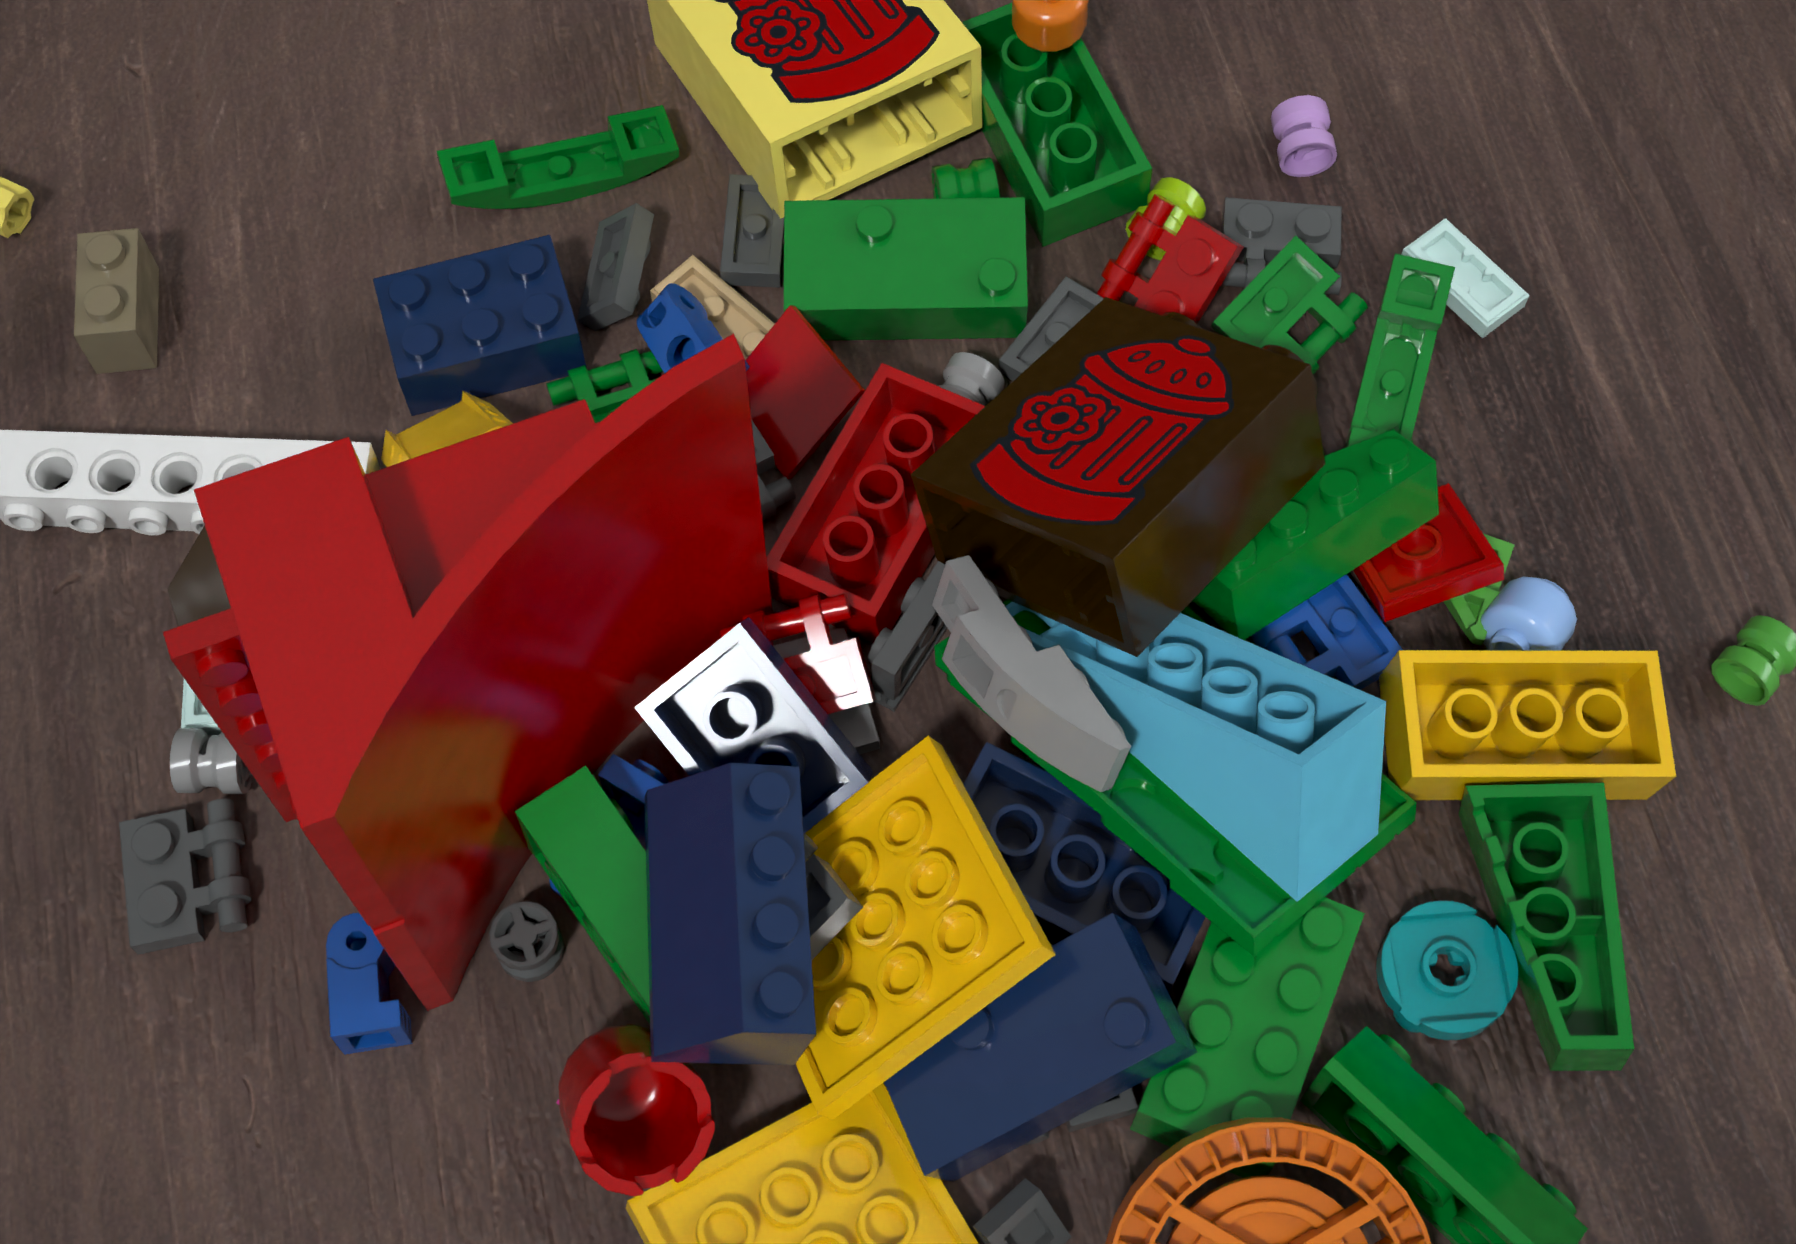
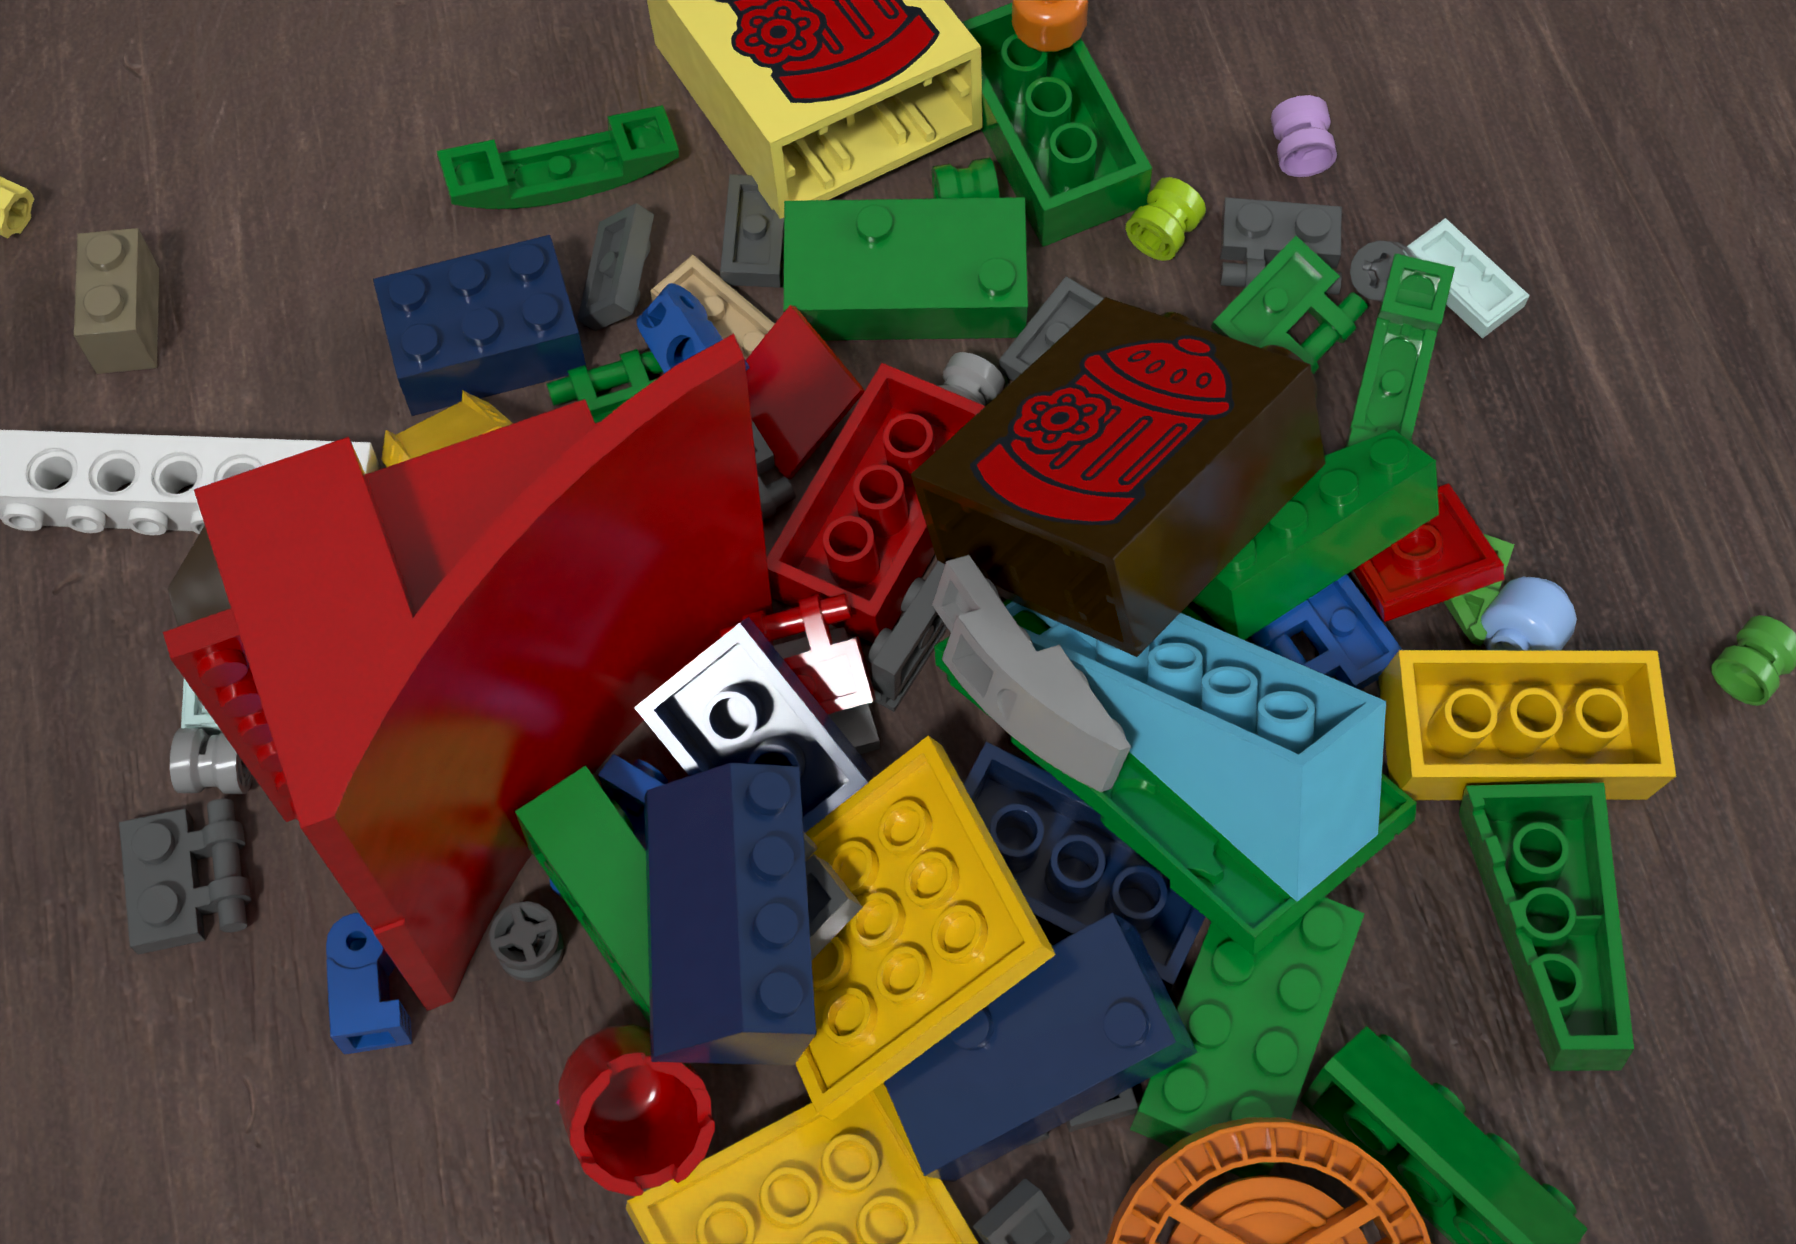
(1187, 274): red plate -> none
(1368, 258): none -> dark grey wheel
(1421, 1000): teal plate -> none

